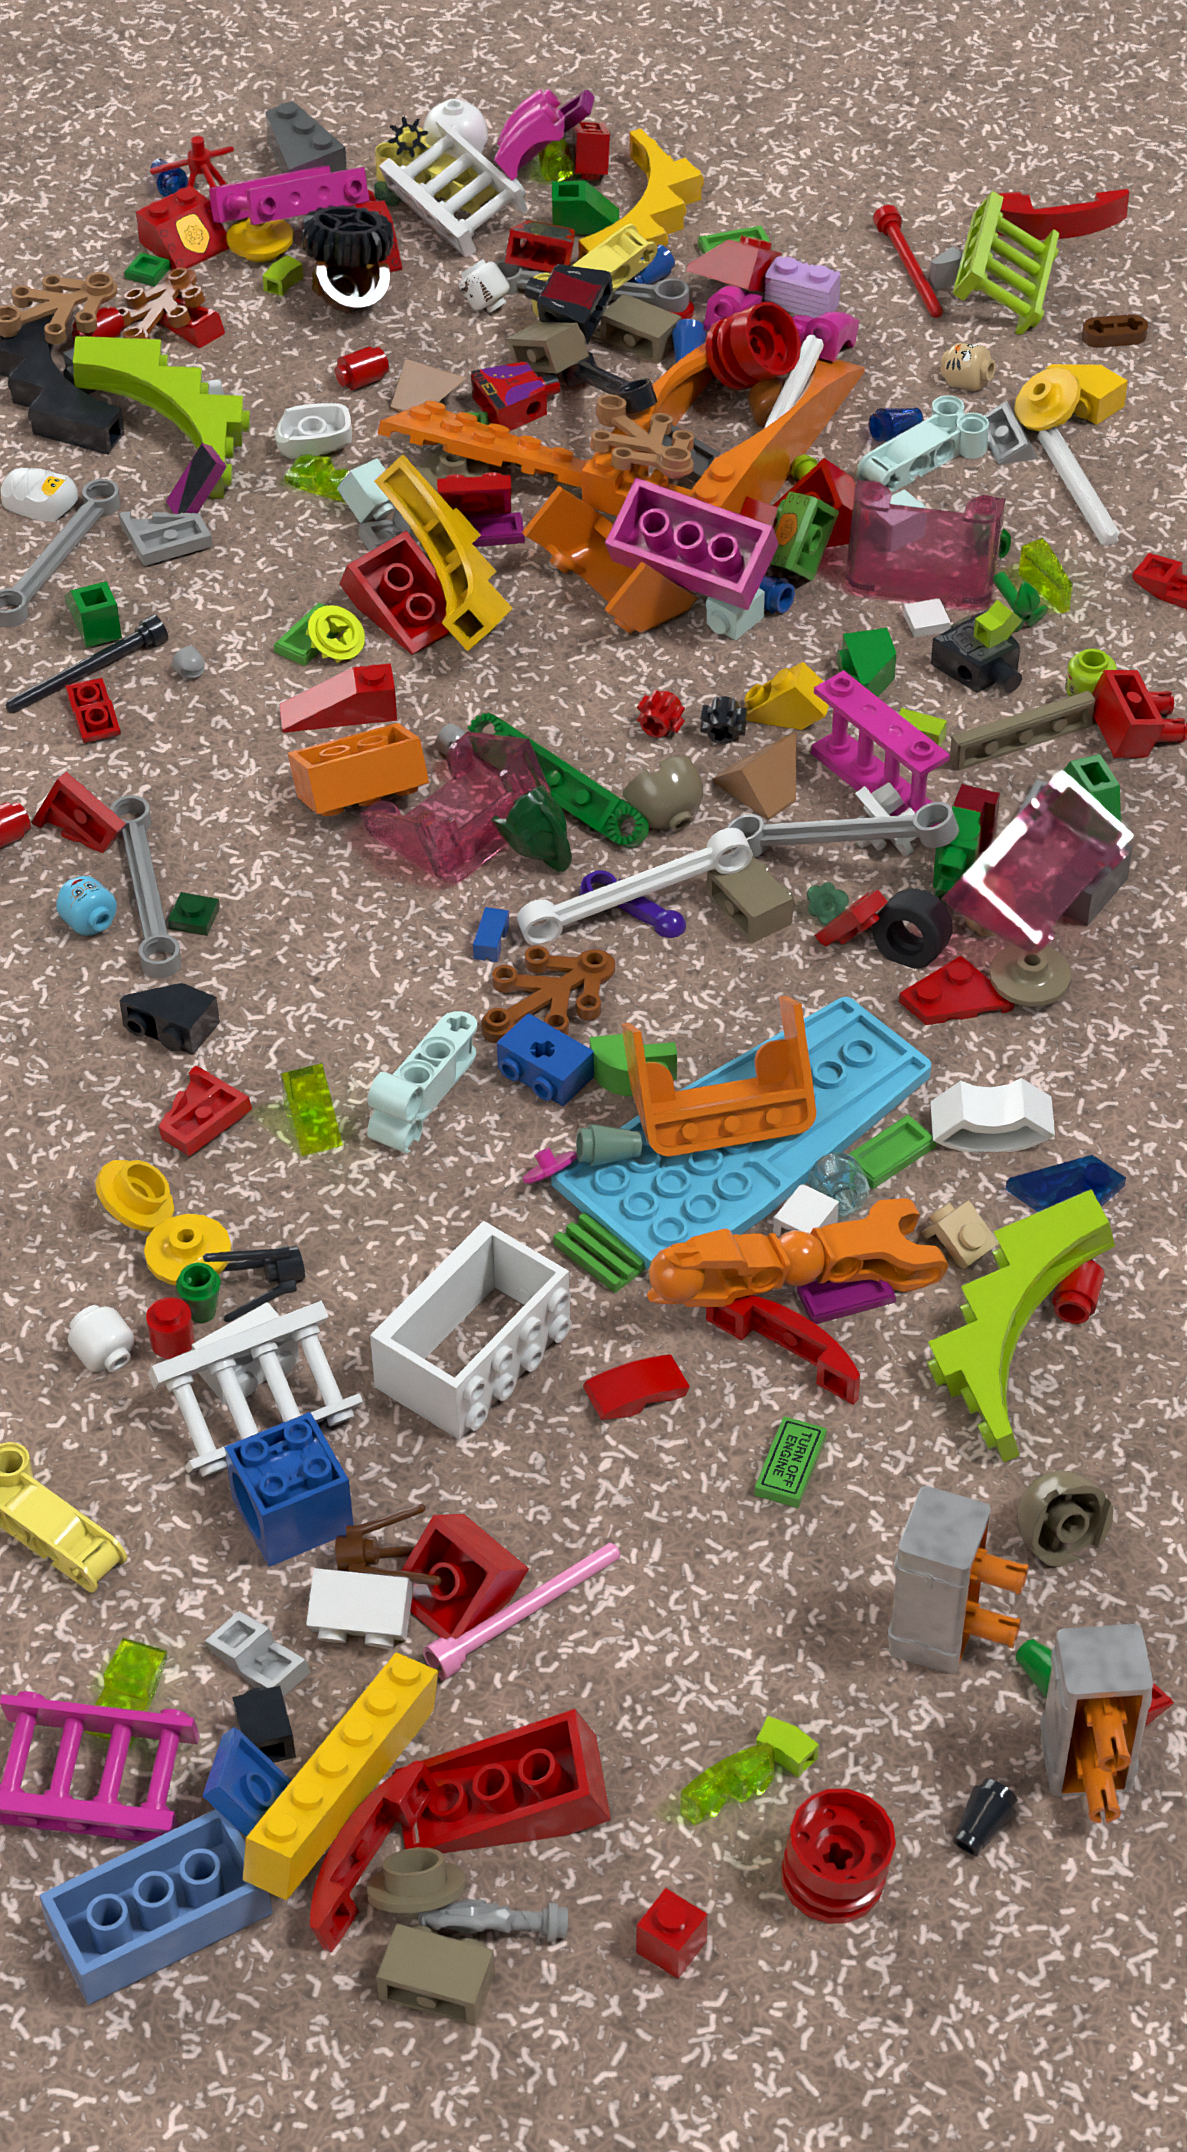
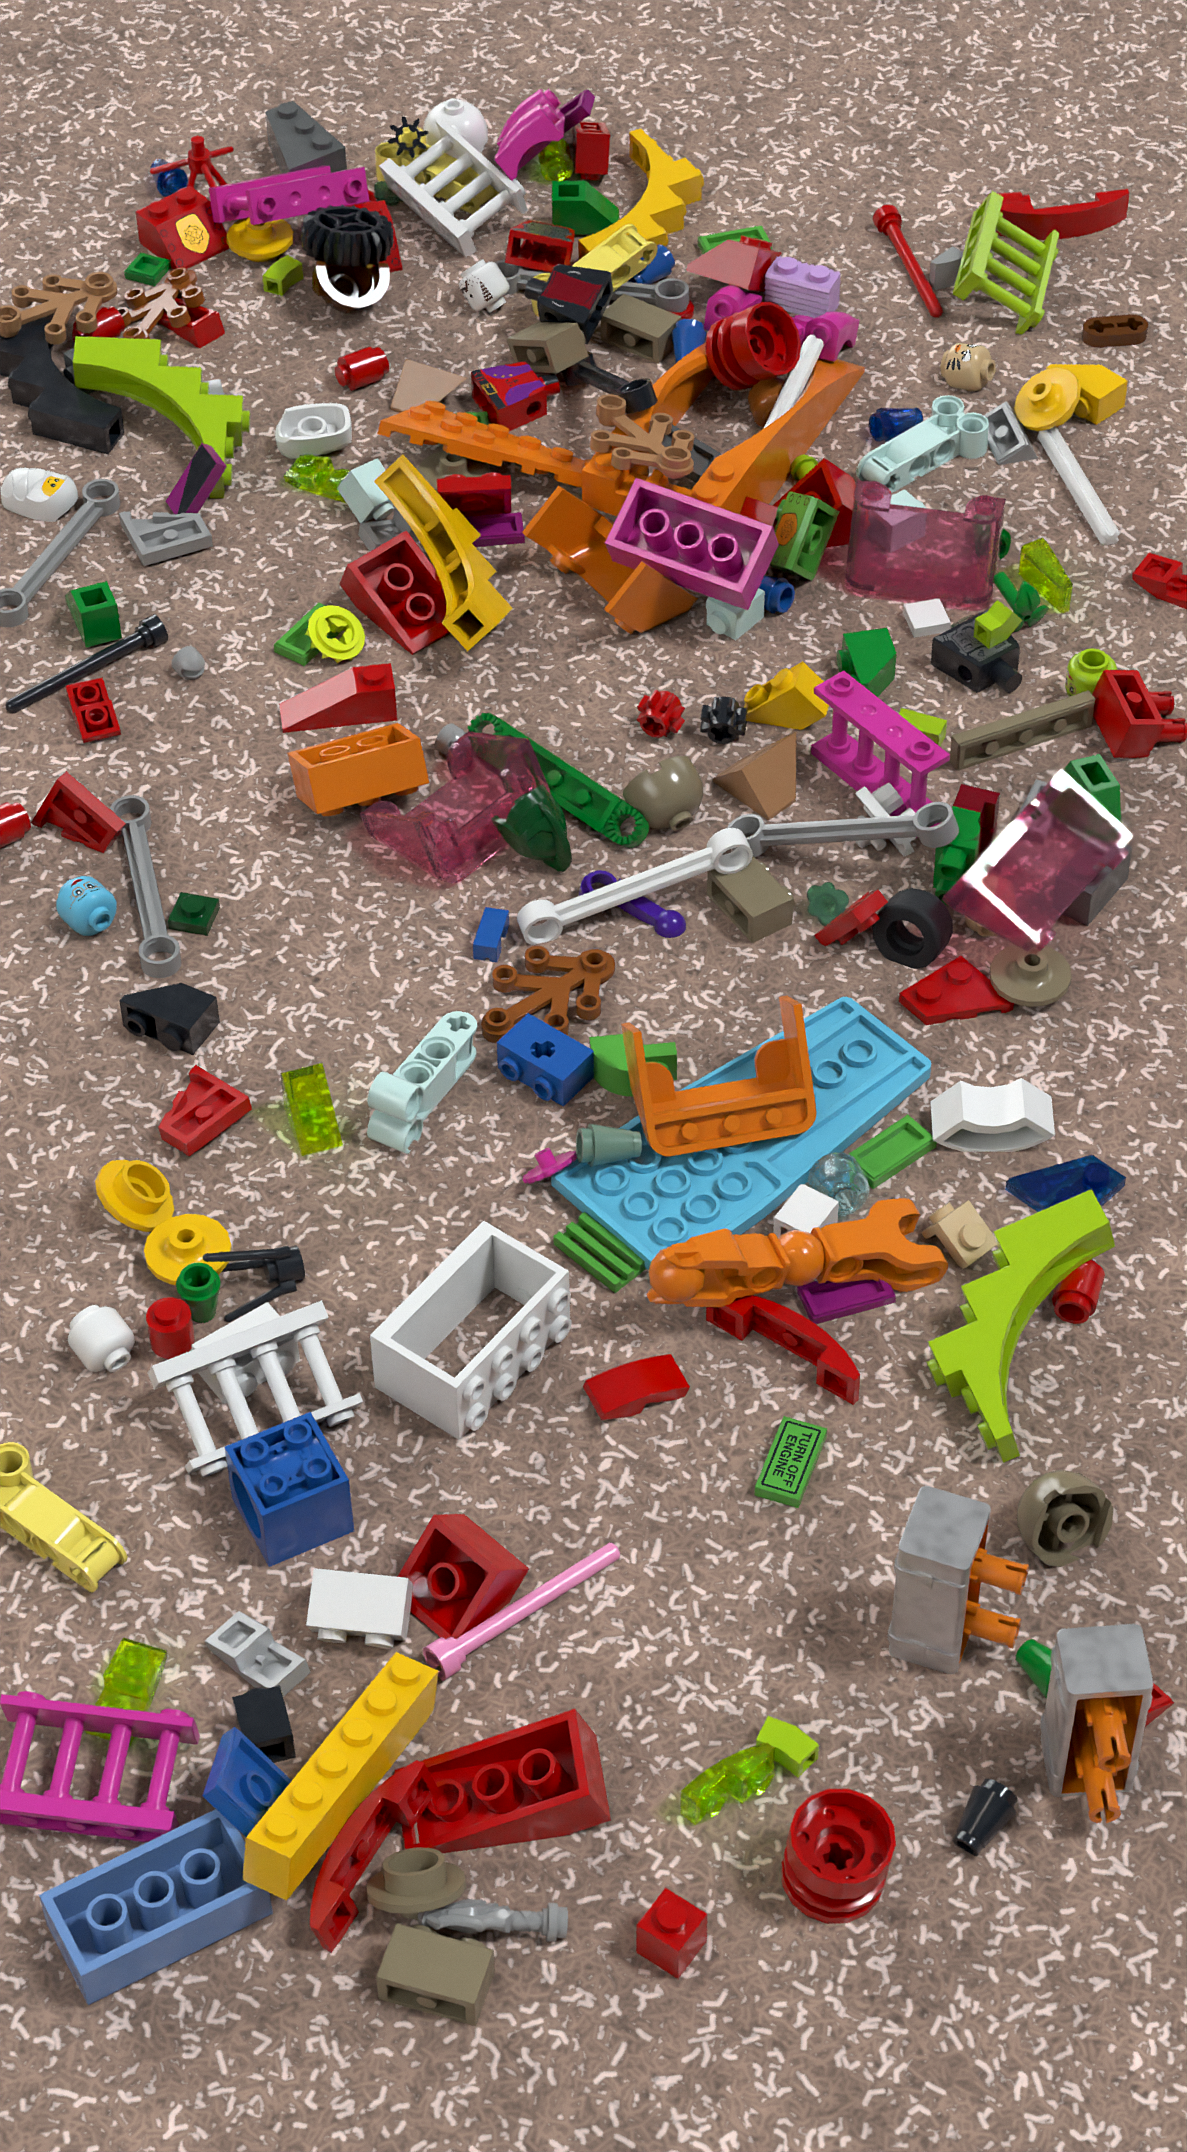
(358, 1552): reddish brown plant -> none

